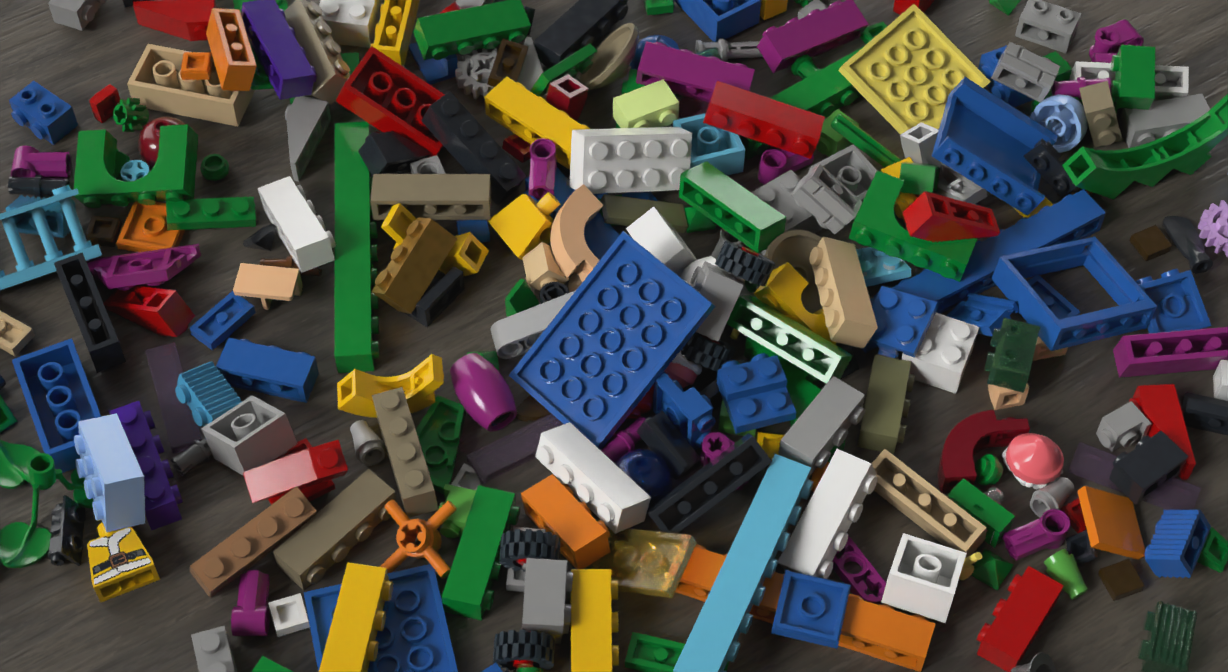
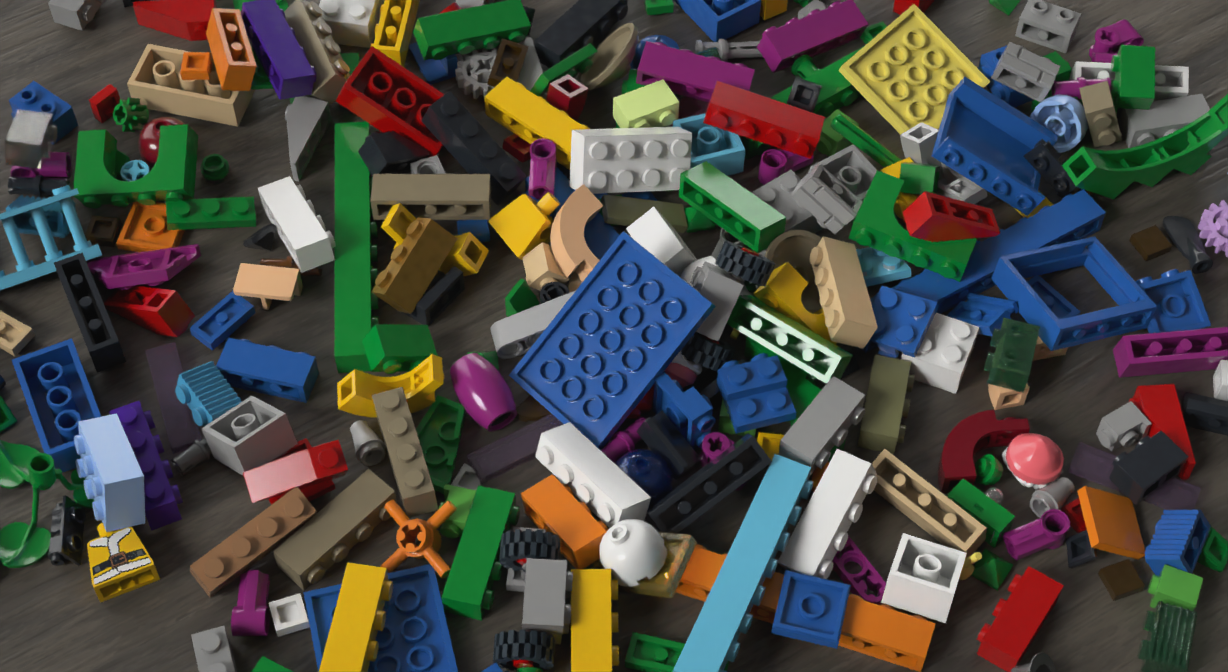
(30, 139): none -> clear smoke brick
(397, 347): none -> green brick
(632, 551): none -> white cylinder
(804, 94): none -> black slope
(1064, 570): bright green cone -> none
(1175, 588): none -> bright green brick

